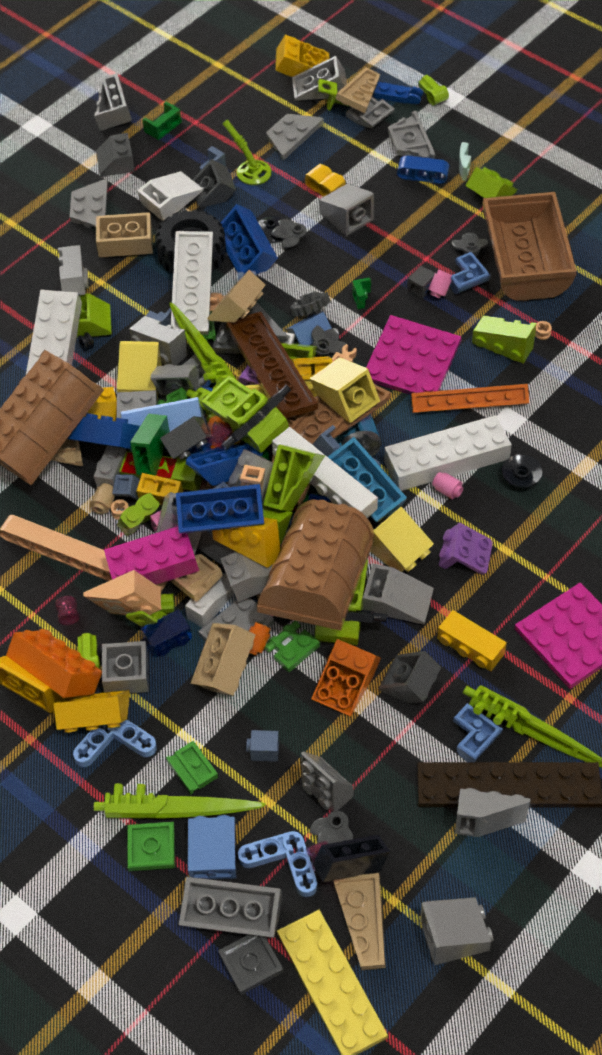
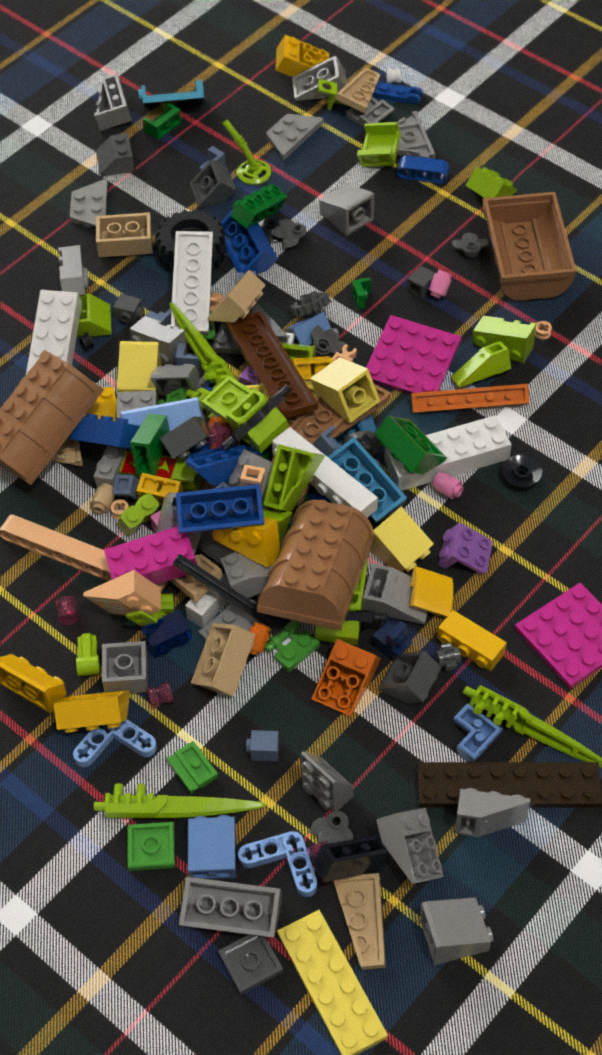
(54, 663): orange brick -> none
(128, 309): none -> dark grey brick
(164, 692): none -> clear pink wheel
(168, 194): white slope -> none
(183, 357): none -> sand blue panel
(198, 94): none -> medium azure panel
(227, 592): none -> black axle
(258, 205): none -> green brick
(323, 180): yellow brick -> none
(380, 144): none -> lime panel
(392, 640): none -> dark blue brick
(393, 76): none -> white wheel
(409, 445): none -> green slope
(411, 844): none -> light grey slope
(431, 592): none -> yellow slope
(434, 92): lime piece -> none
(448, 656): none -> dark grey gear
(464, 161): light aqua slope -> none
(471, 273): medium blue brick -> none
(485, 363): none -> lime slope

